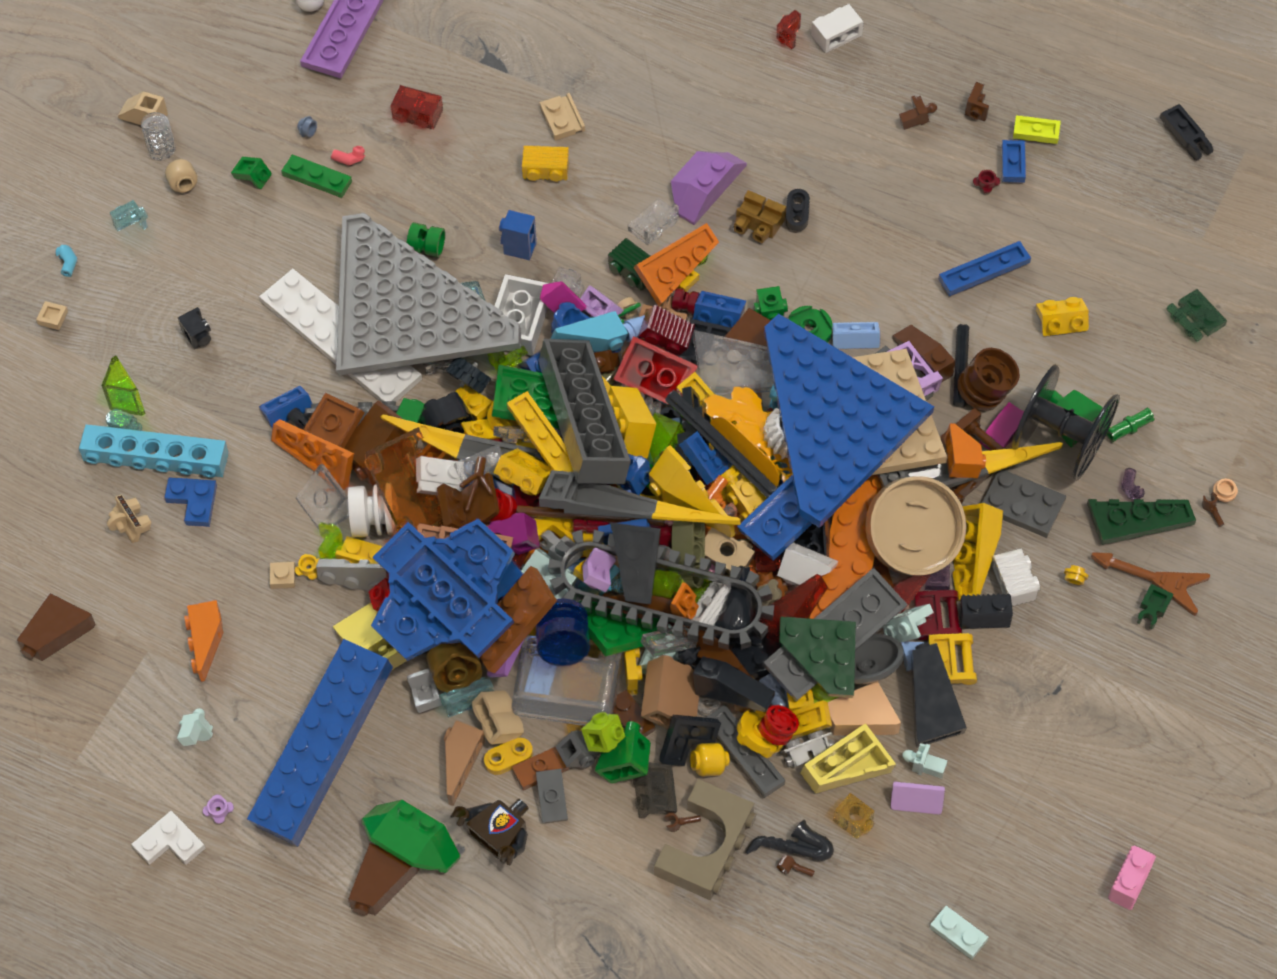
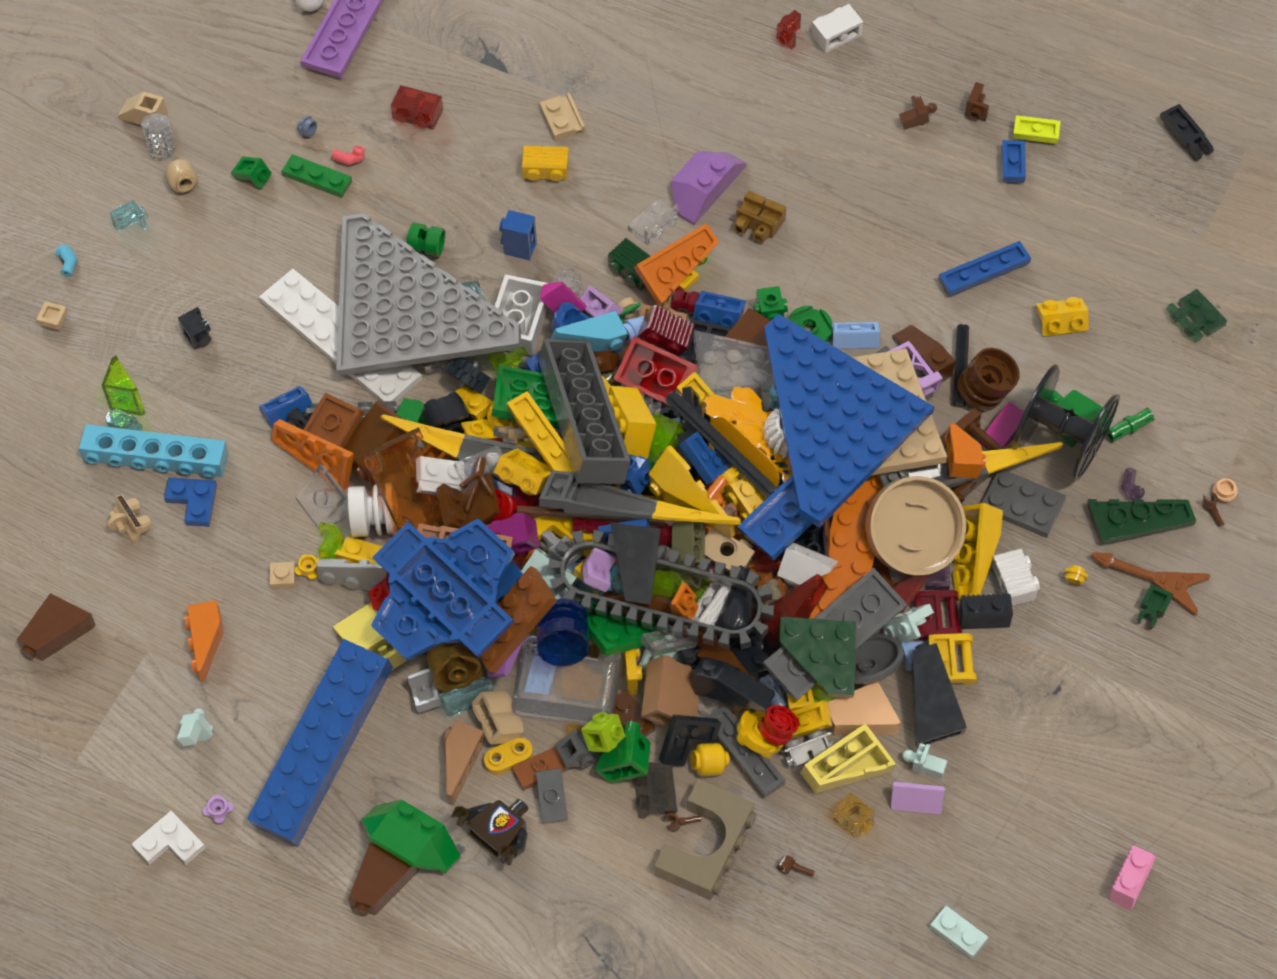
(797, 211): black plate -> none
(809, 843): black piece -> none
(990, 177): dark red plate -> none

